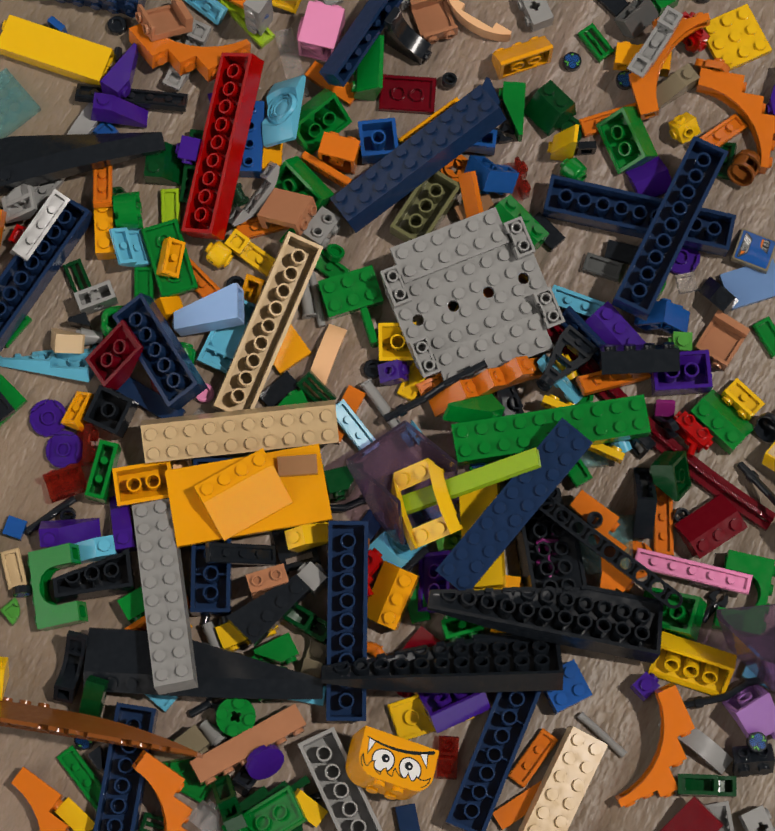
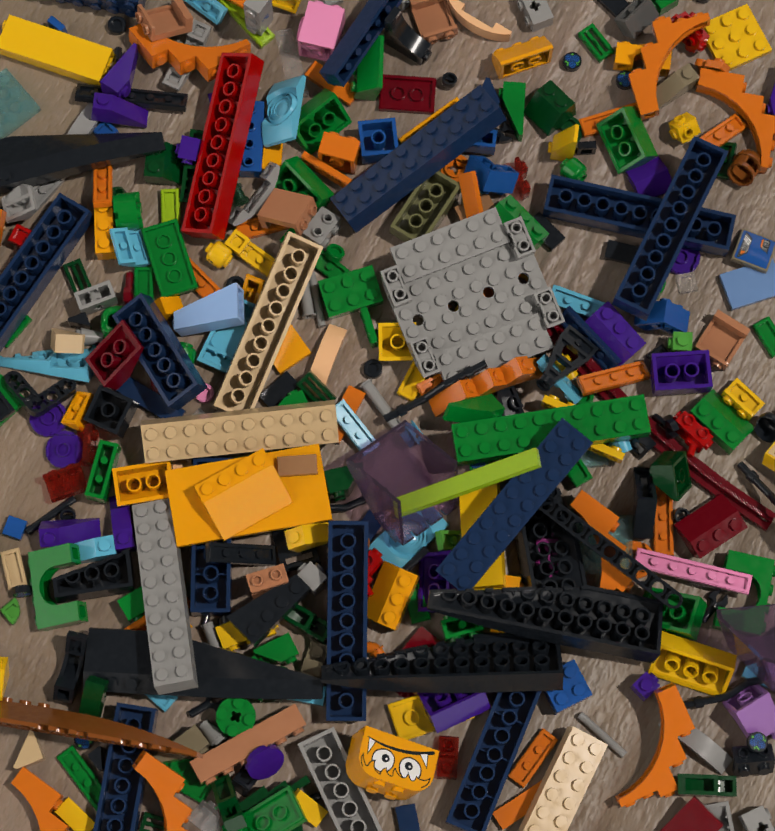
(30, 753): none -> tan slope
(35, 398): none -> black beam
(40, 225): light grey fence -> none
(127, 291): none -> dark red bar
(171, 257): light orange slope -> none
(393, 372): dark purple brick -> none
(434, 529): yellow wedge -> none
(592, 516): black hinge -> none
(602, 267): dark grey tile -> none
(638, 358): black wedge -> none
(655, 42): light grey slope -> none
(664, 408): magenta slope -> none
(718, 295): black slope -> none

